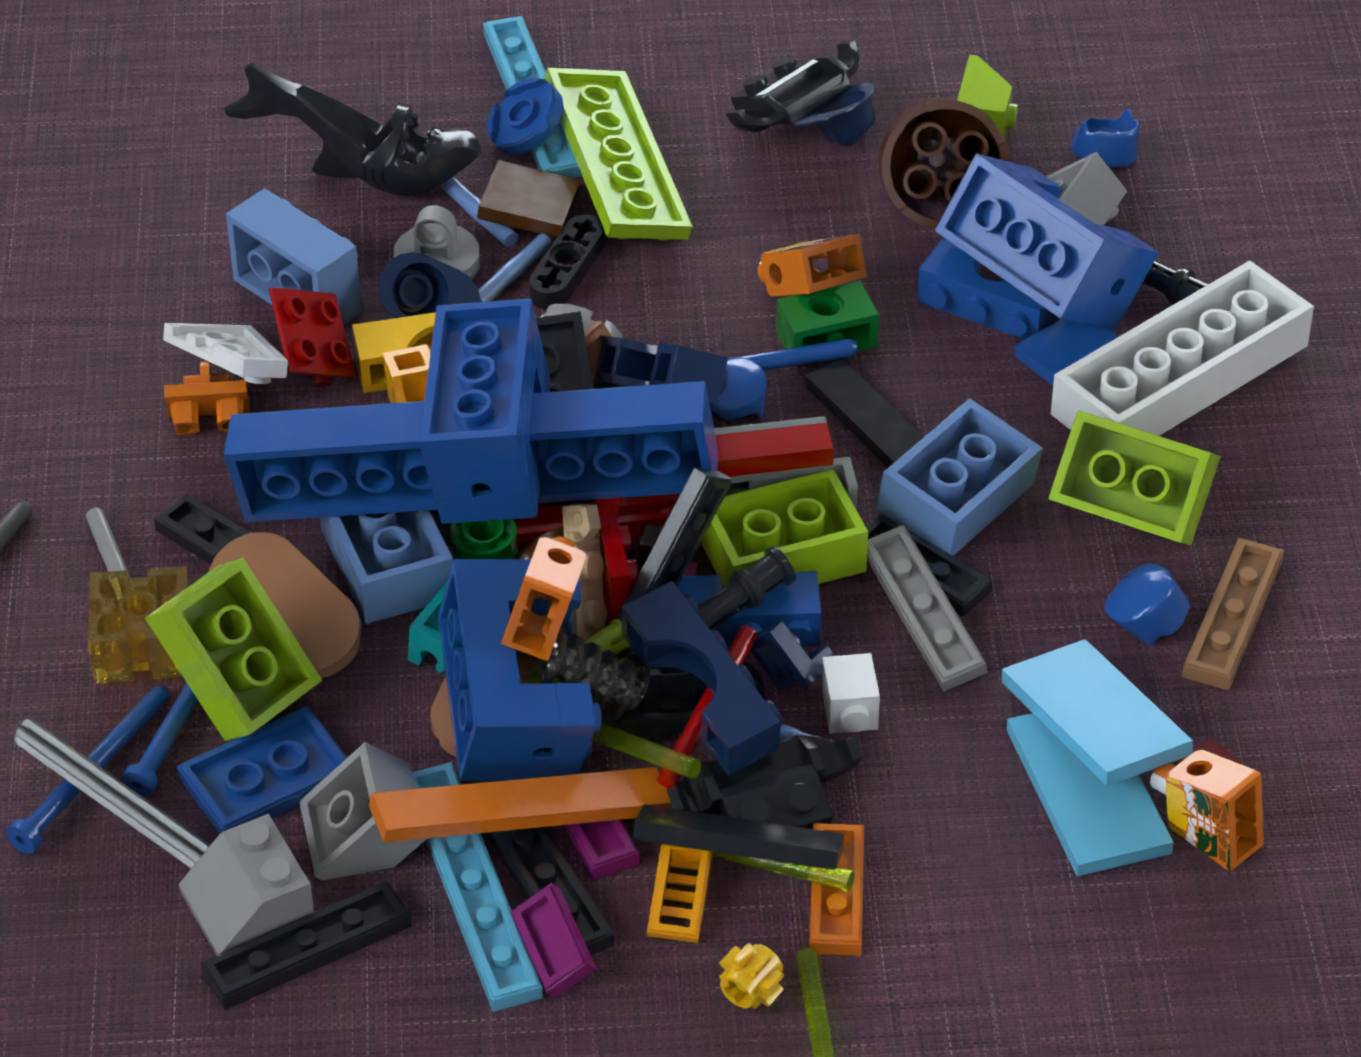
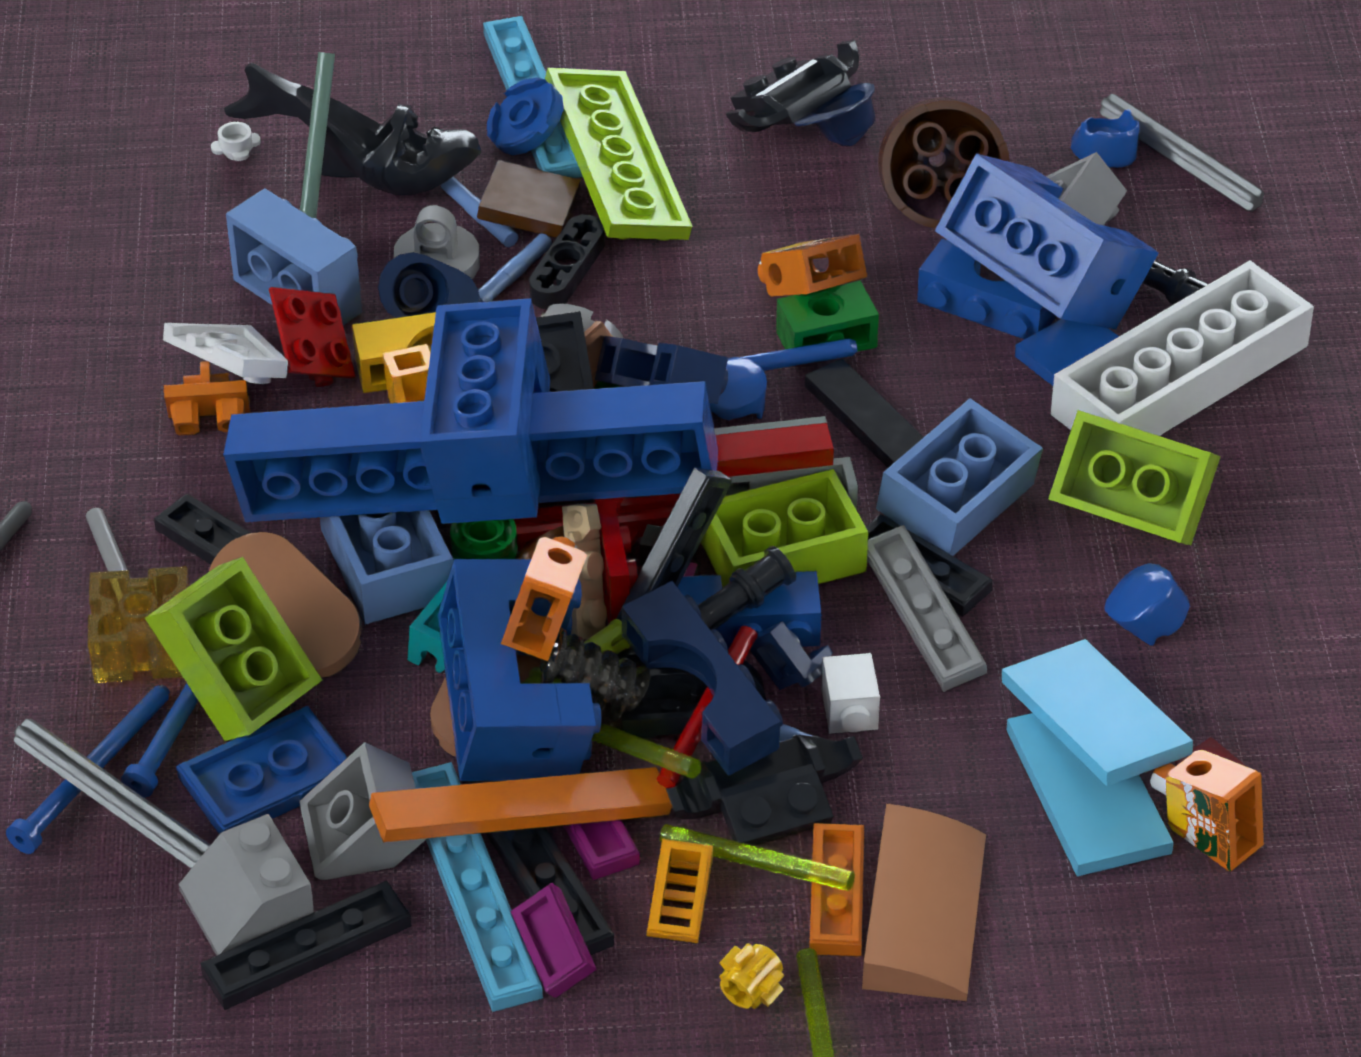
(235, 141): none -> white plate
(317, 133): none -> sand green bar
(739, 837): black tile -> none
(924, 905): none -> nougat slope
(989, 93): lime slope -> none
(1187, 155): none -> axle
(1233, 614): medium nougat tile -> none

